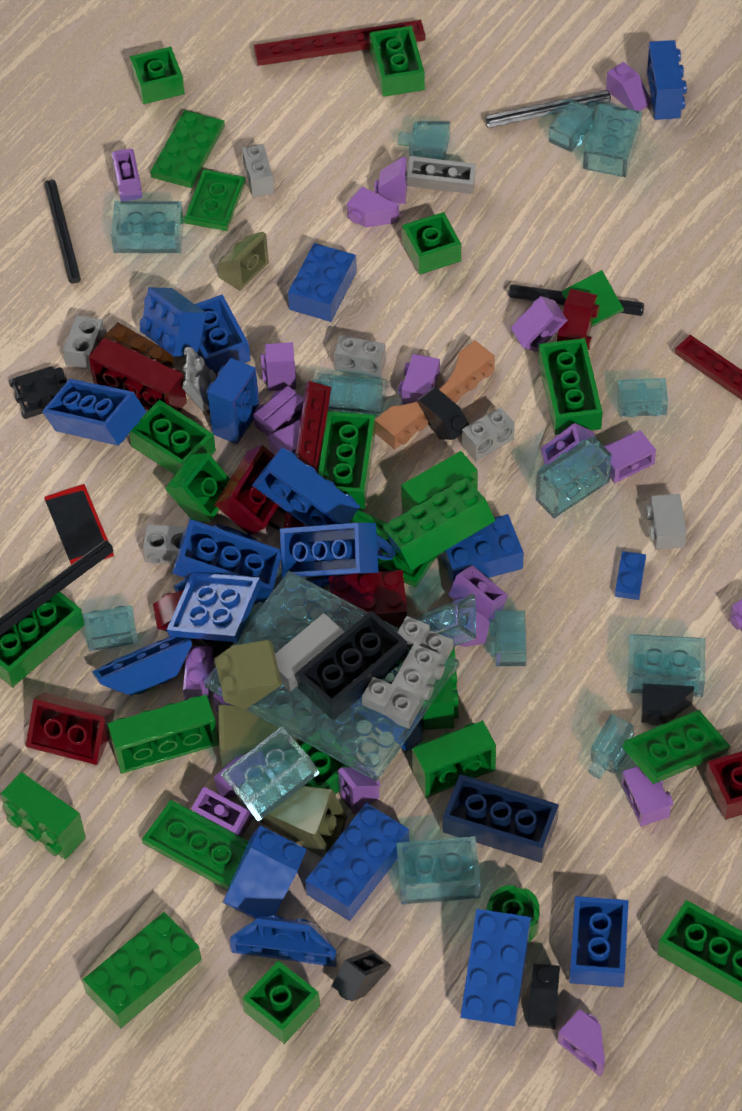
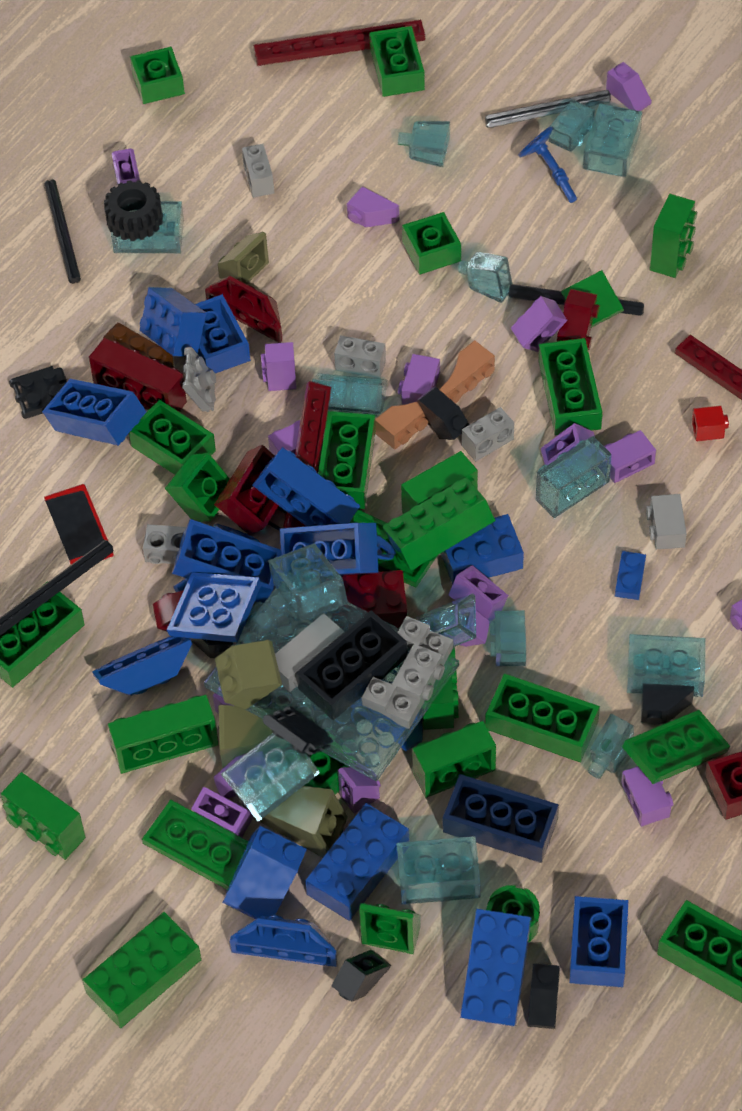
(69, 728): dark red slope -> none
(82, 341): light grey brick -> none
(110, 628): clear light blue brick -> none
(130, 223): none -> black tyre
(187, 149): green plate -> none
(197, 669): medium lavender brick -> none
(214, 200): green tile -> none
(233, 400): blue brick -> none
(249, 306): none -> dark red wedge
(279, 412): medium lavender brick -> none
(281, 1002): green brick -> none
(298, 730): none -> black plate
(308, 582): none -> clear light blue brick
(322, 282): blue brick -> none
(389, 927): none -> green slope
(393, 182): medium lavender slope -> none
(441, 174): light grey brick -> none
(488, 275): none -> clear light blue torso
(539, 146): none -> blue dish
(542, 717): none -> green brick
(584, 1040): medium lavender slope -> none
(642, 397): clear light blue brick -> none
(665, 79): blue brick -> none
(673, 236): none -> green brick
(709, 423): none -> red brick

